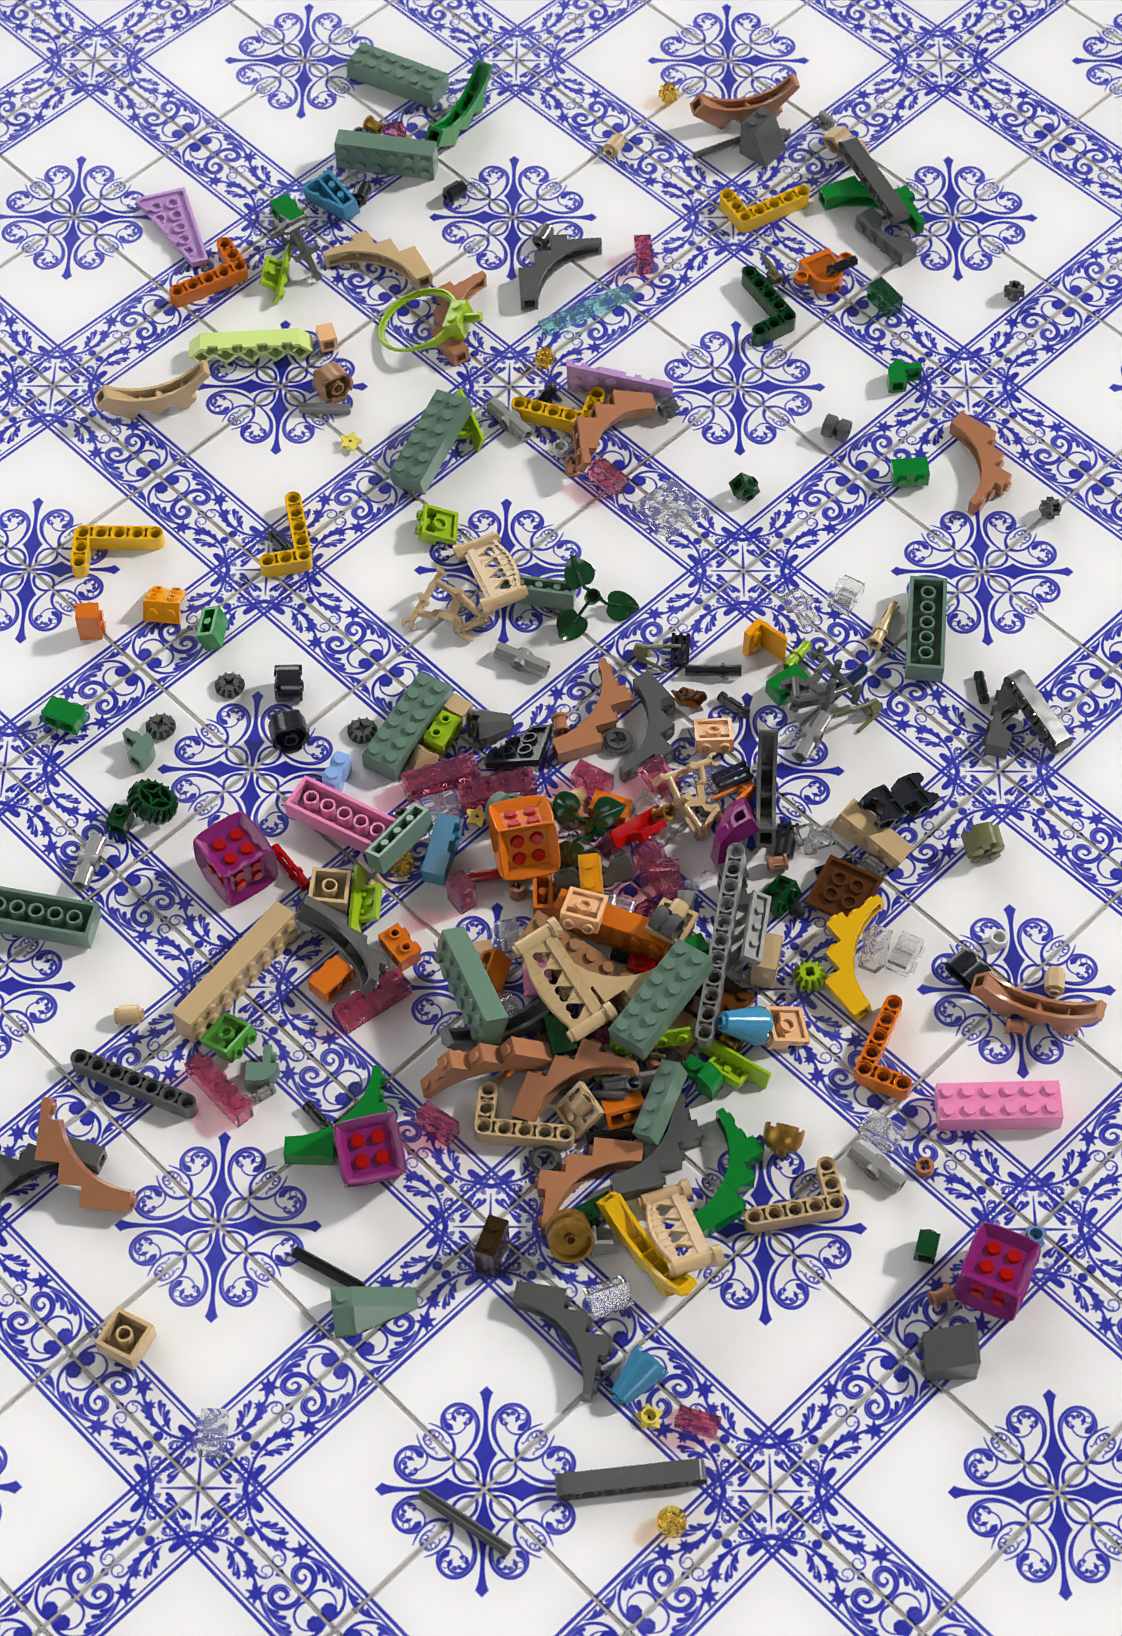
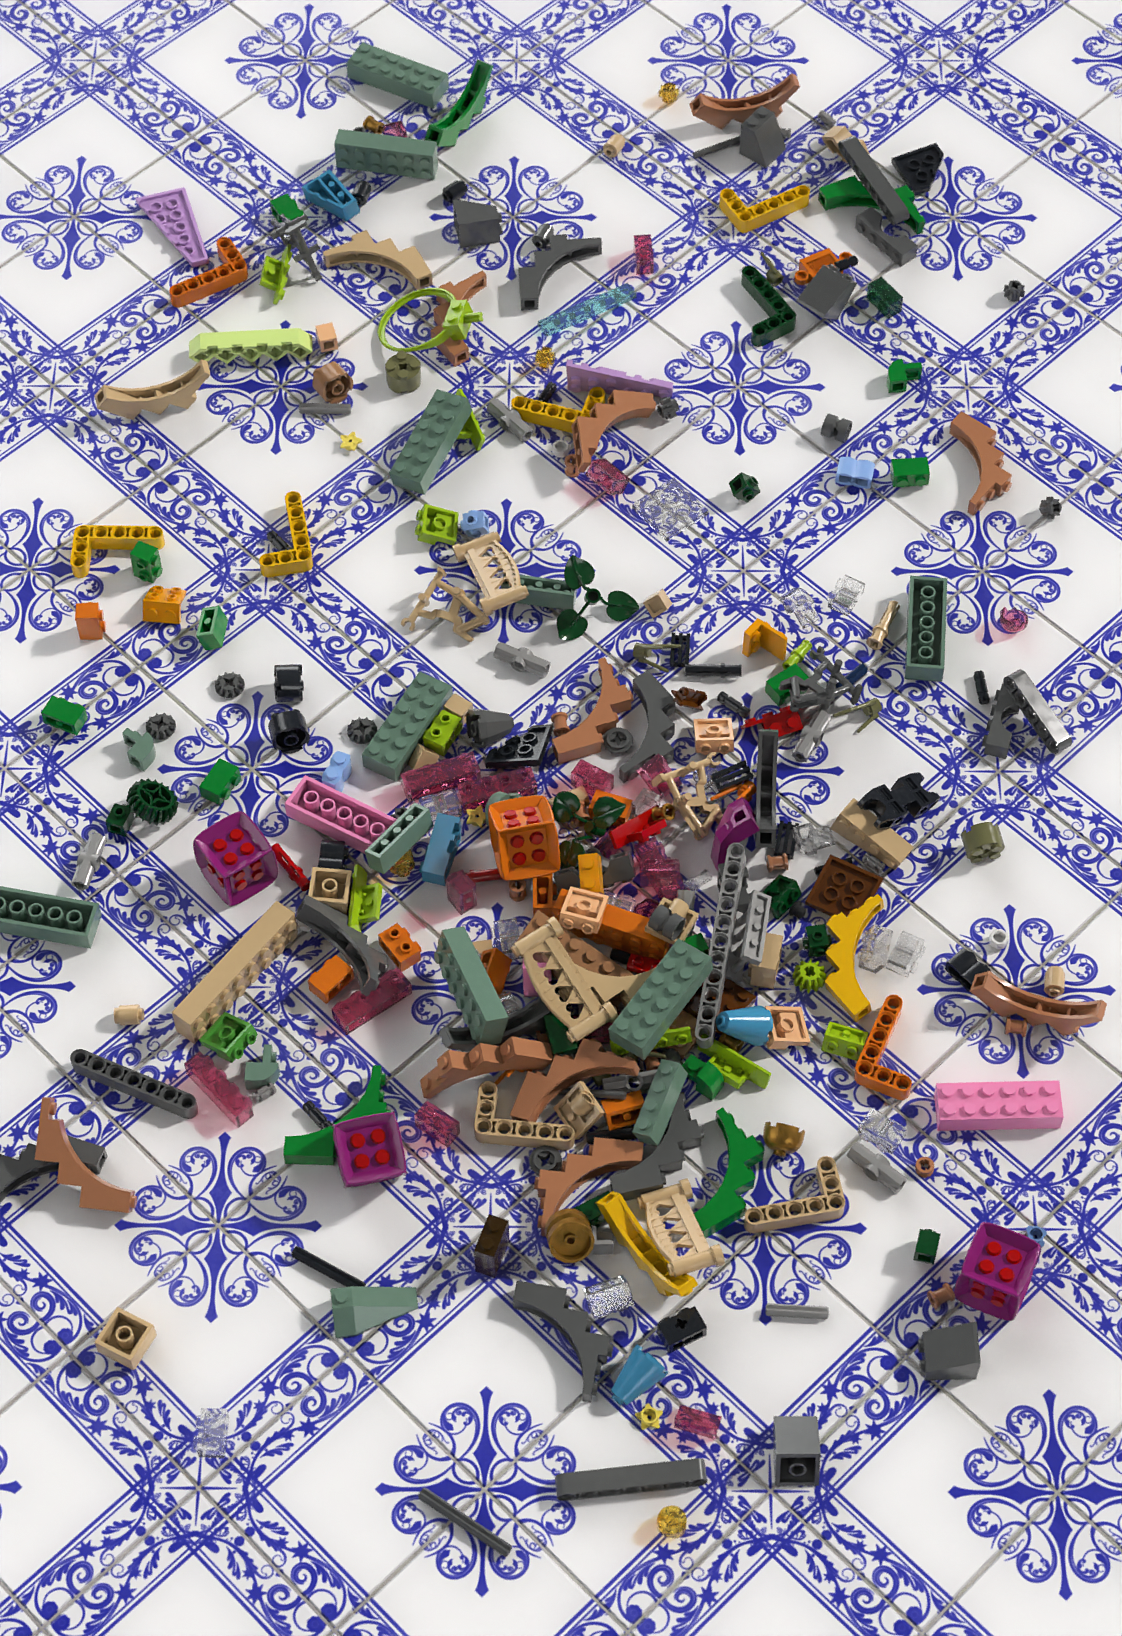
(146, 562): none -> green brick
(220, 782): none -> green brick
(333, 855): none -> black brick
(403, 372): none -> olive brick
(475, 523): none -> light blue brick
(476, 223): none -> dark grey slope
(657, 603): none -> tan panel
(676, 1338): none -> black brick
(784, 722): none -> red bracket
(796, 1450): none -> slope
(797, 1311): none -> light grey axle
(816, 940): none -> dark green brick
(828, 292): none -> dark grey slope
(844, 1041): none -> lime bracket
(855, 472): none -> light blue brick
(919, 167): none -> black plate
(1013, 620): none -> clear pink hair

